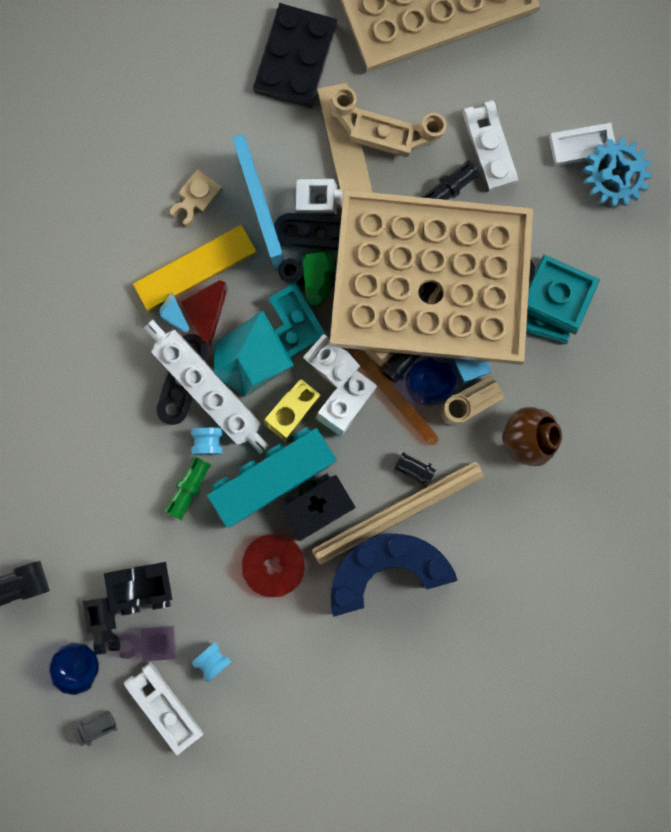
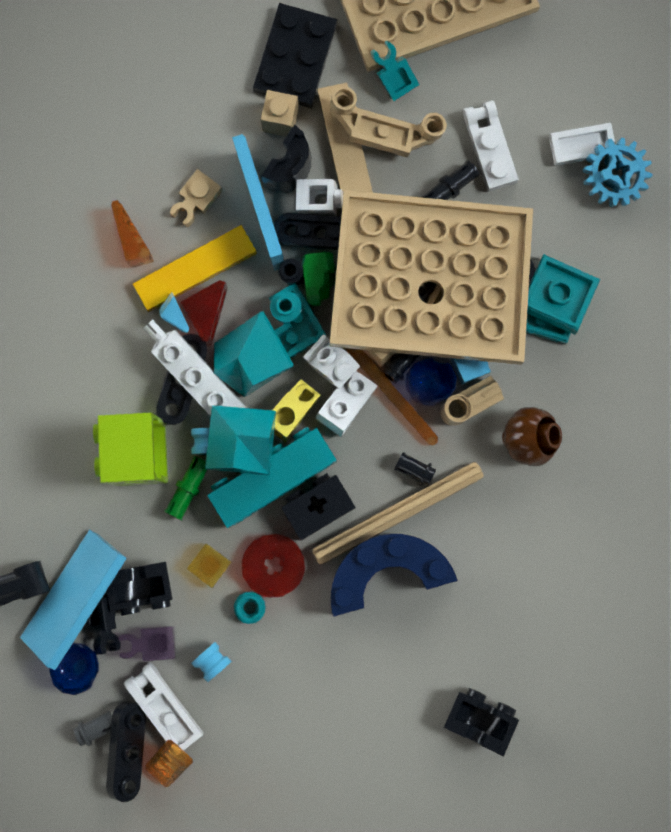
(72, 599): none -> medium azure tile
(122, 739): none -> black plate
(131, 449): none -> lime piece
(133, 246): none -> clear orange slope
(168, 763): none -> clear orange slope
(209, 565): none -> clear yellow plate
(240, 440): none -> teal slope
(242, 615): none -> teal plate
(279, 113): none -> tan brick
(283, 173): none -> black cylinder
(287, 316): none -> teal plate
(396, 74): none -> teal plate
(482, 721): none -> black cylinder

